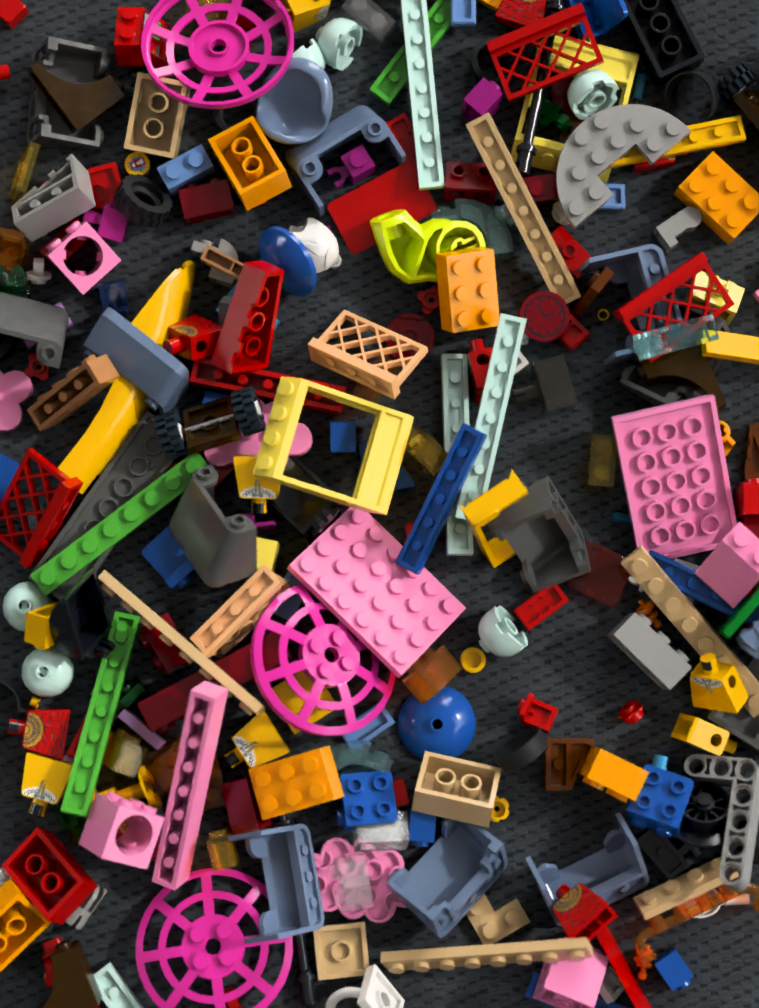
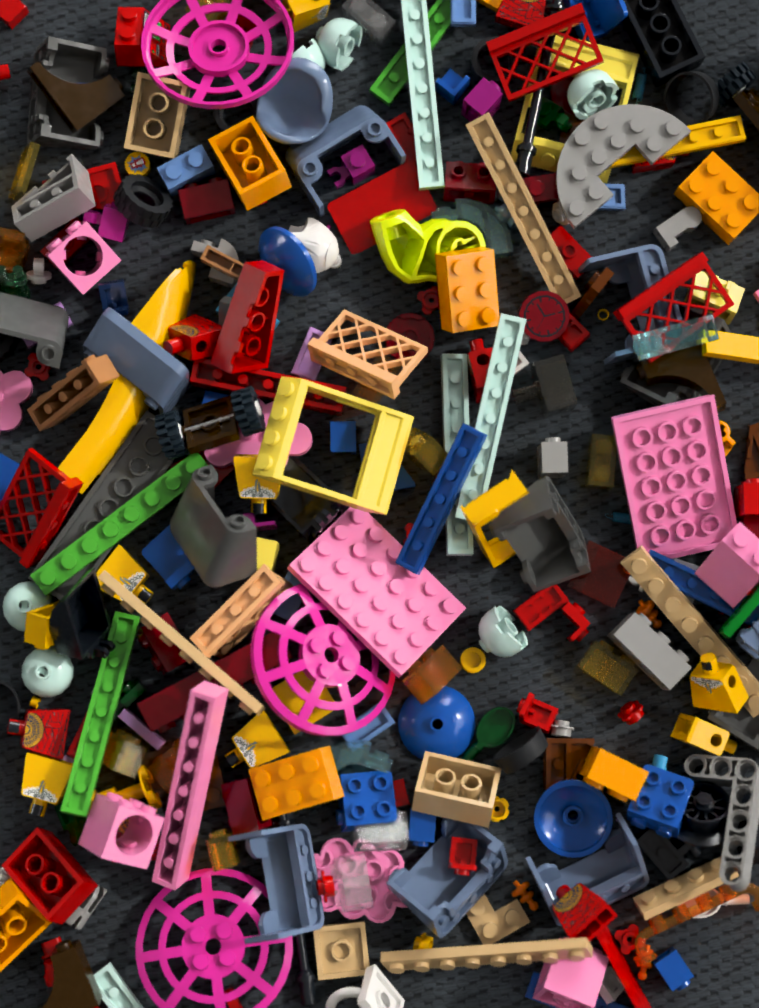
(127, 572): none -> yellow torso
(304, 366): none -> lavender tile
(325, 886): none -> red plate
(423, 942): none -> yellow plate
(452, 86): none -> blue panel
(462, 855): none -> red bracket
(491, 731): none -> dark green piece
(525, 896): none -> orange hair
(552, 458): none -> light grey piece
(561, 729): none -> light grey plate
(575, 615): none -> red bracket
(575, 835): none -> blue dish
(607, 668): none -> clear yellow brick
(622, 935): none -> red plate

